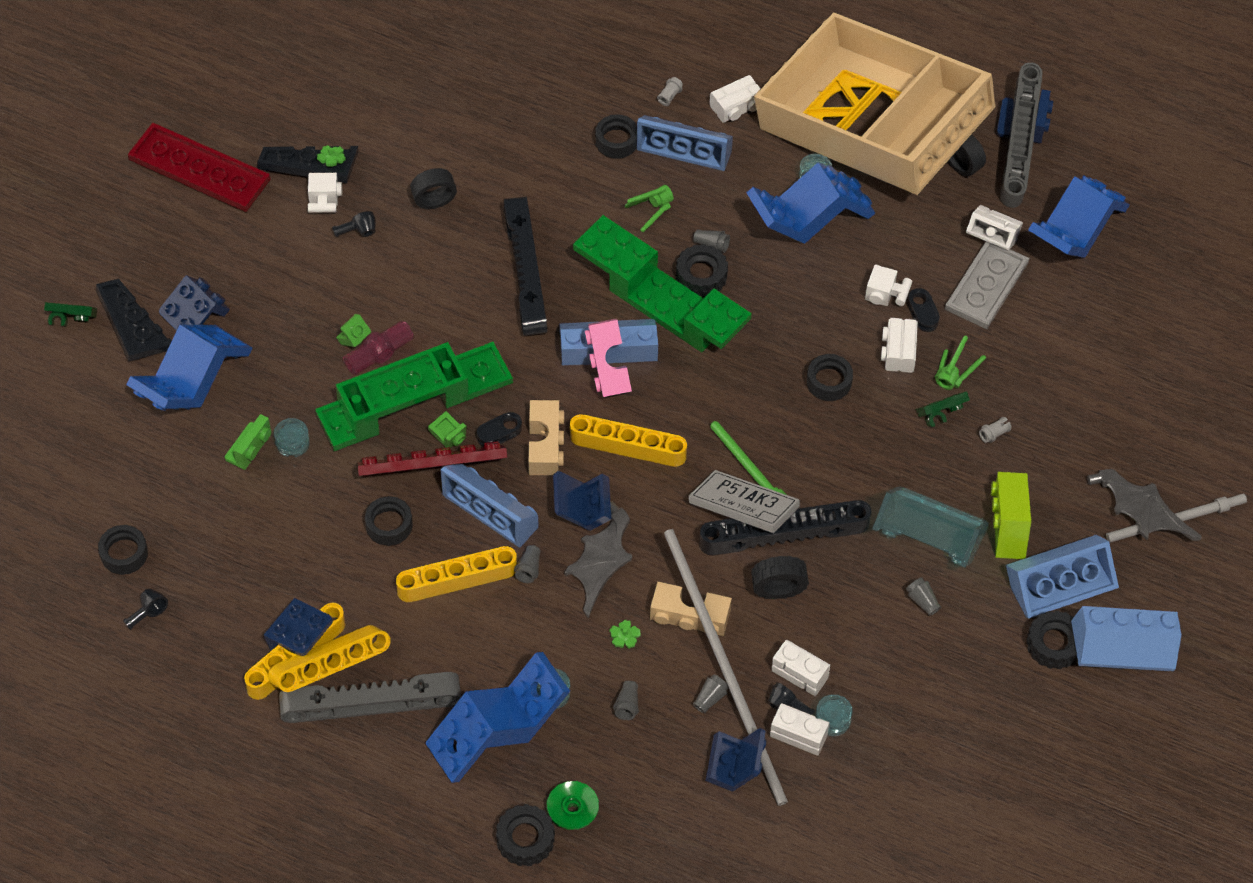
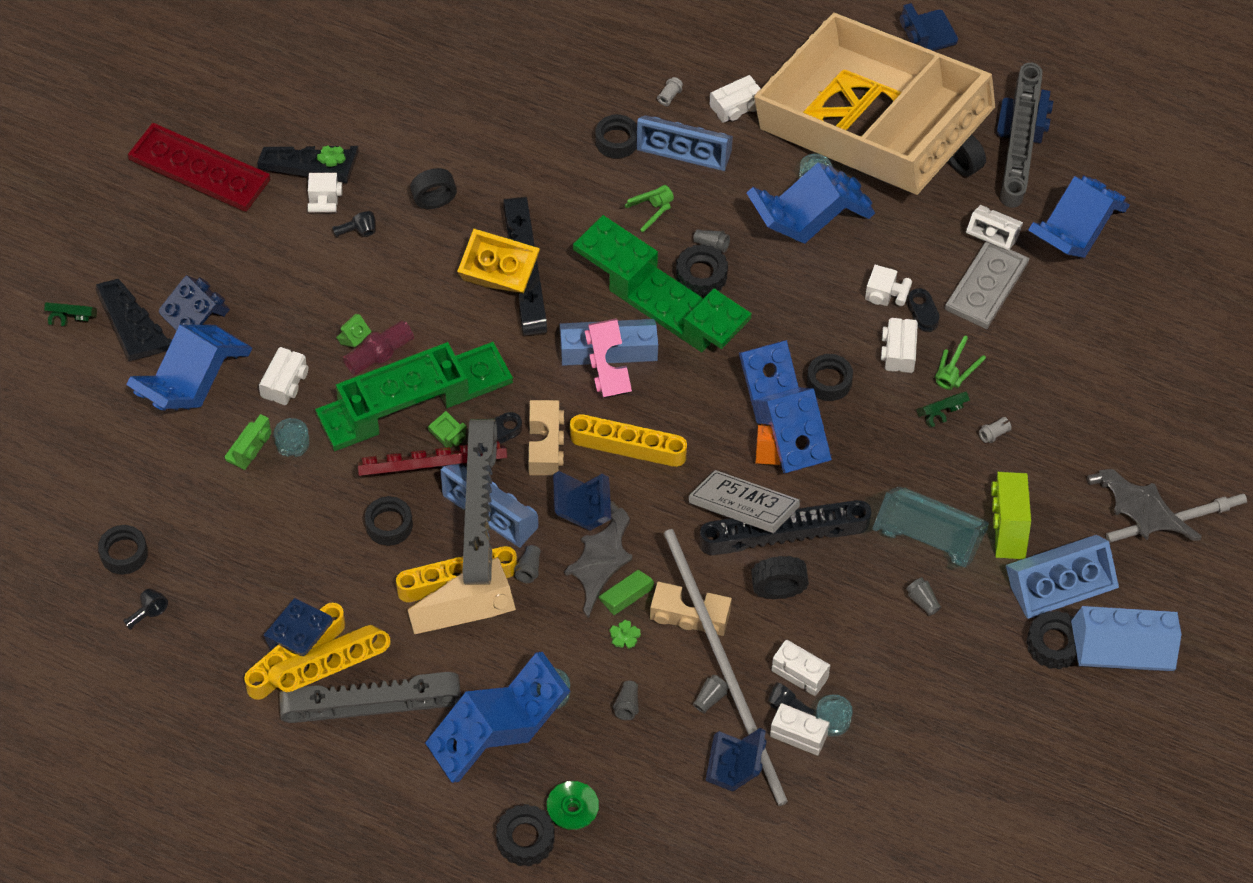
(283, 376): none -> white brick
(462, 603): none -> tan wedge
(481, 439): none -> dark grey gear
(497, 262): none -> yellow slope
(627, 592): none -> bright green slope
(742, 457): bright green piece -> none
(766, 447): none -> orange brick
(785, 406): none -> blue bracket
(928, 29): none -> dark blue bracket

